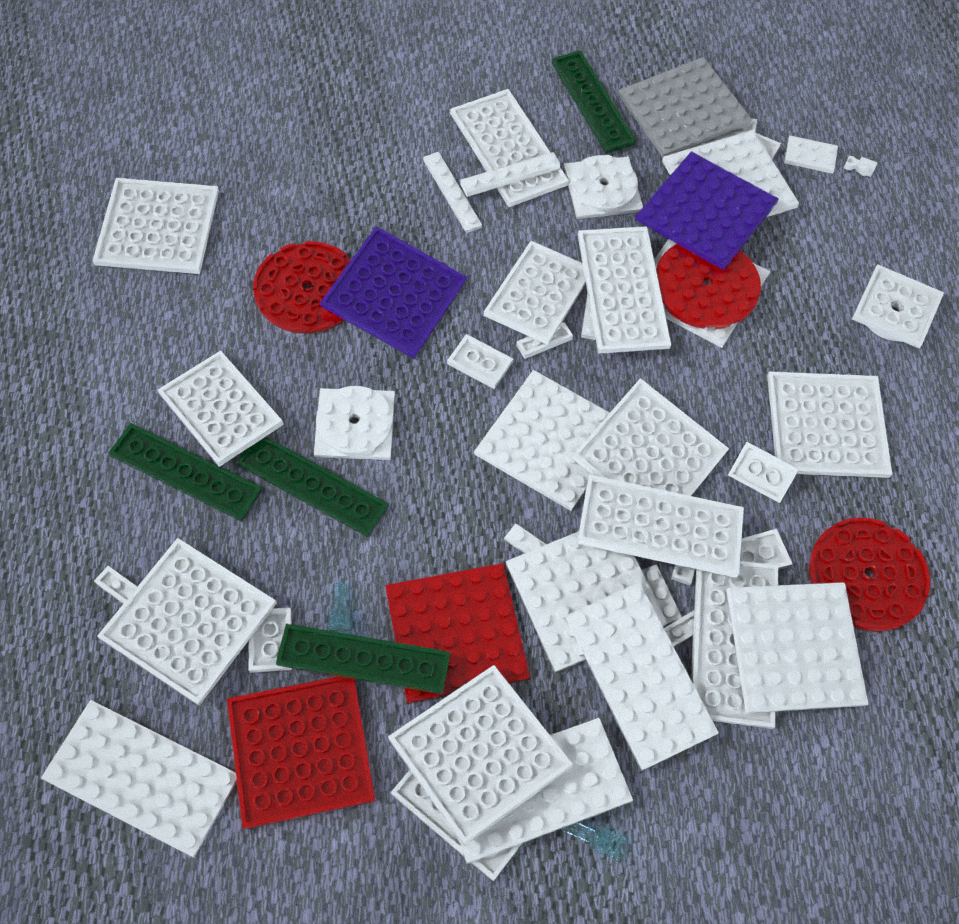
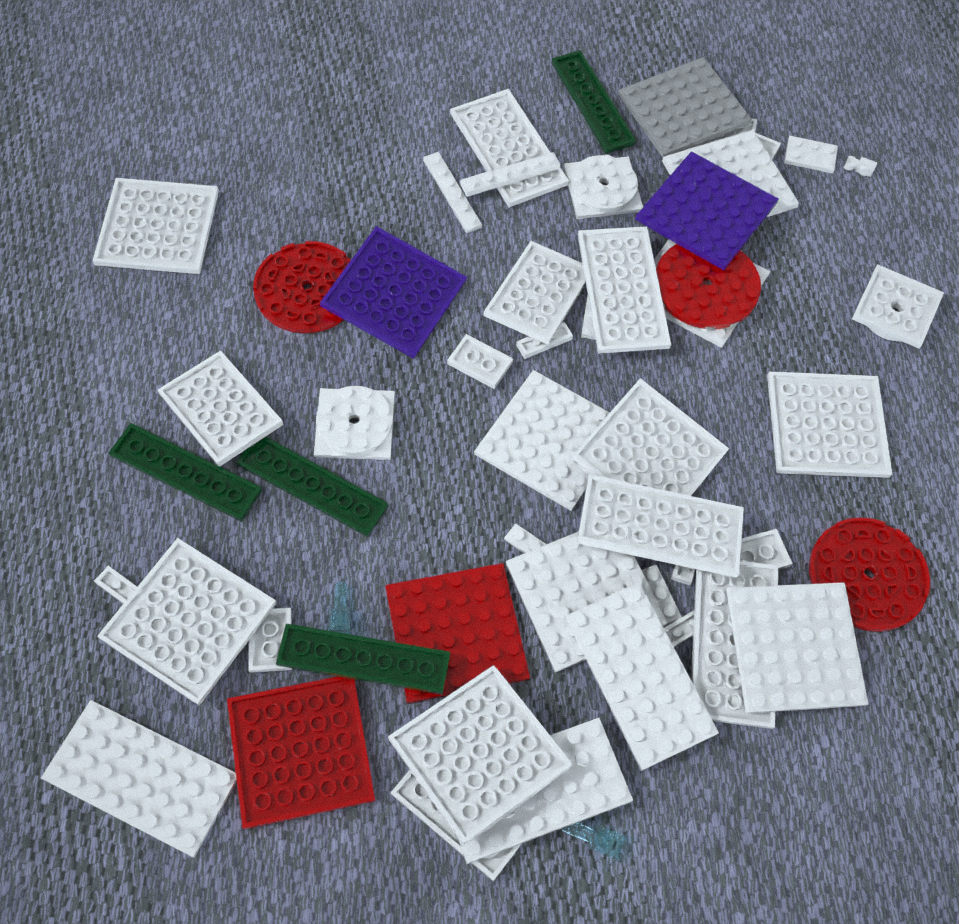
(763, 472): white plate -> none

